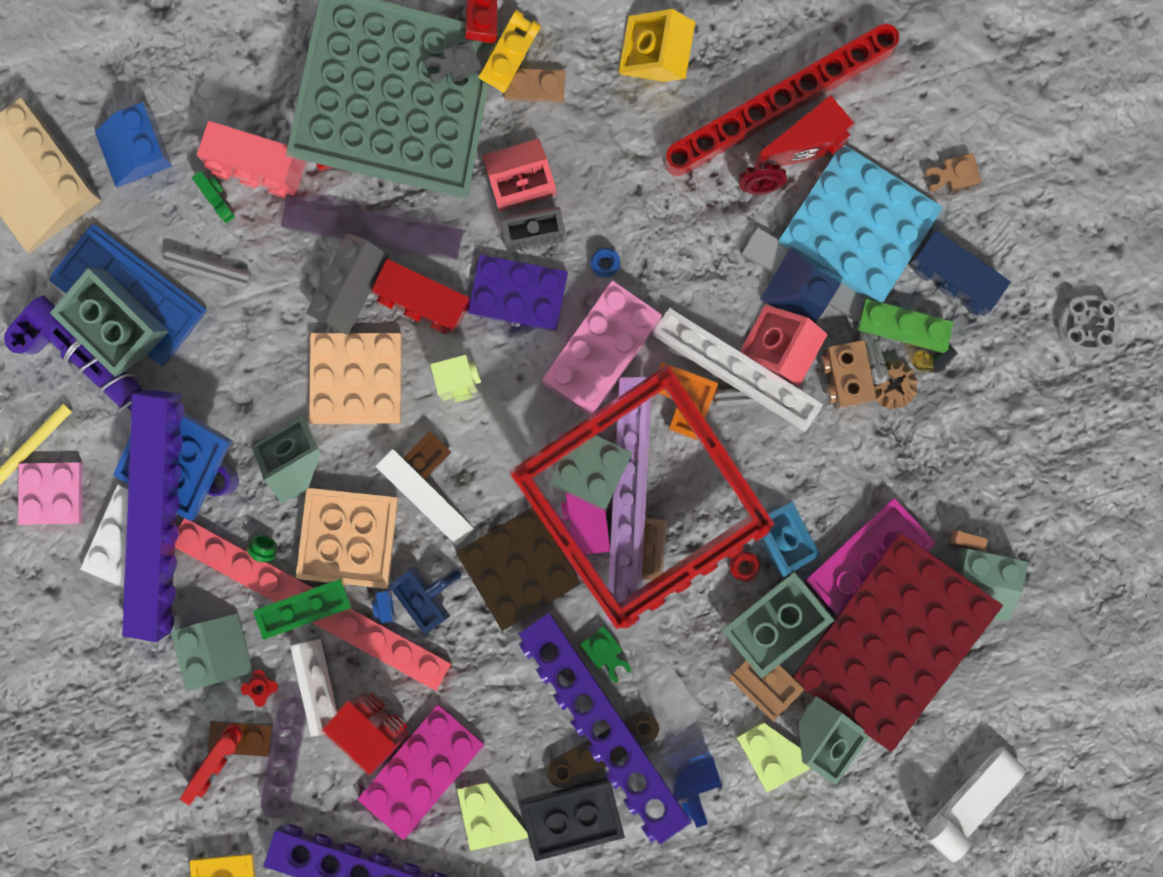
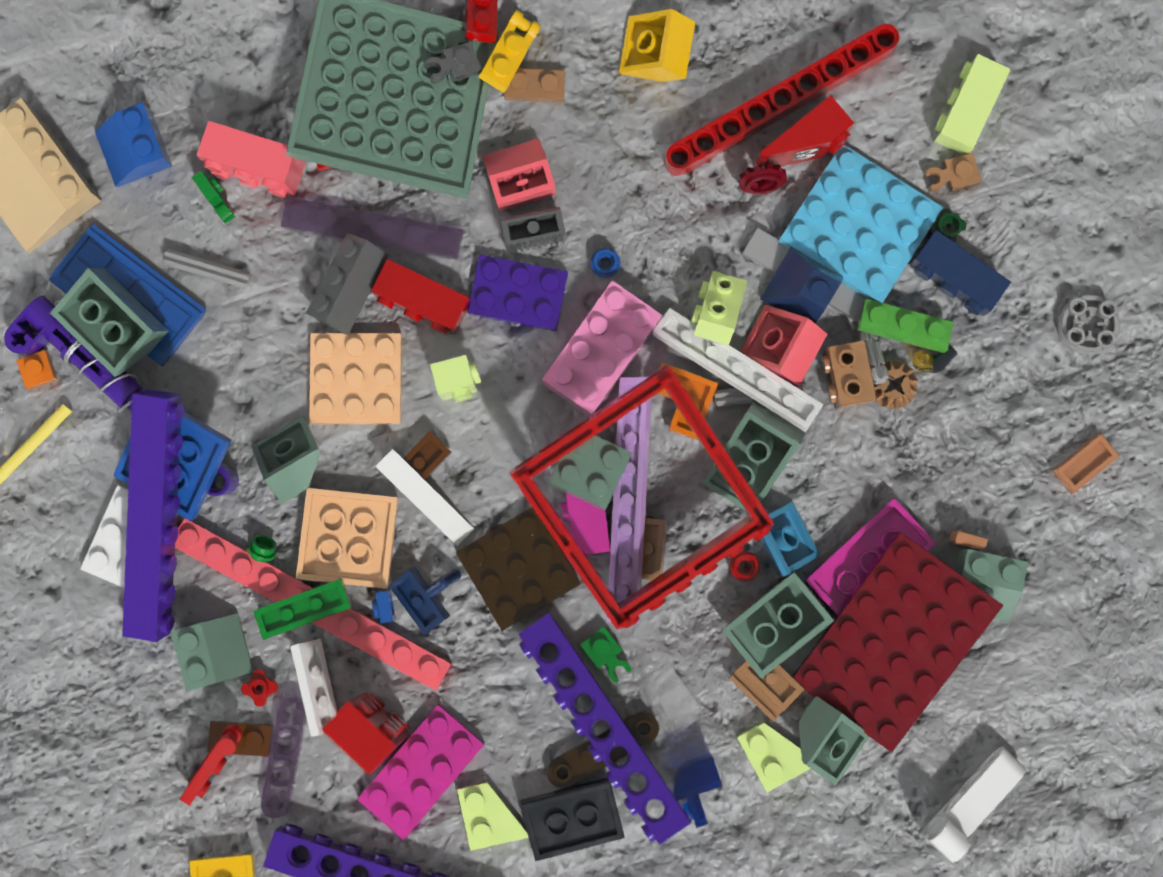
(36, 369): none -> orange plate
(50, 493): bright pink plate -> none
(720, 307): none -> yellowish green brick
(759, 450): none -> sand green slope
(956, 223): none -> dark green plate
(971, 104): none -> yellowish green brick
(1085, 463): none -> nougat tile

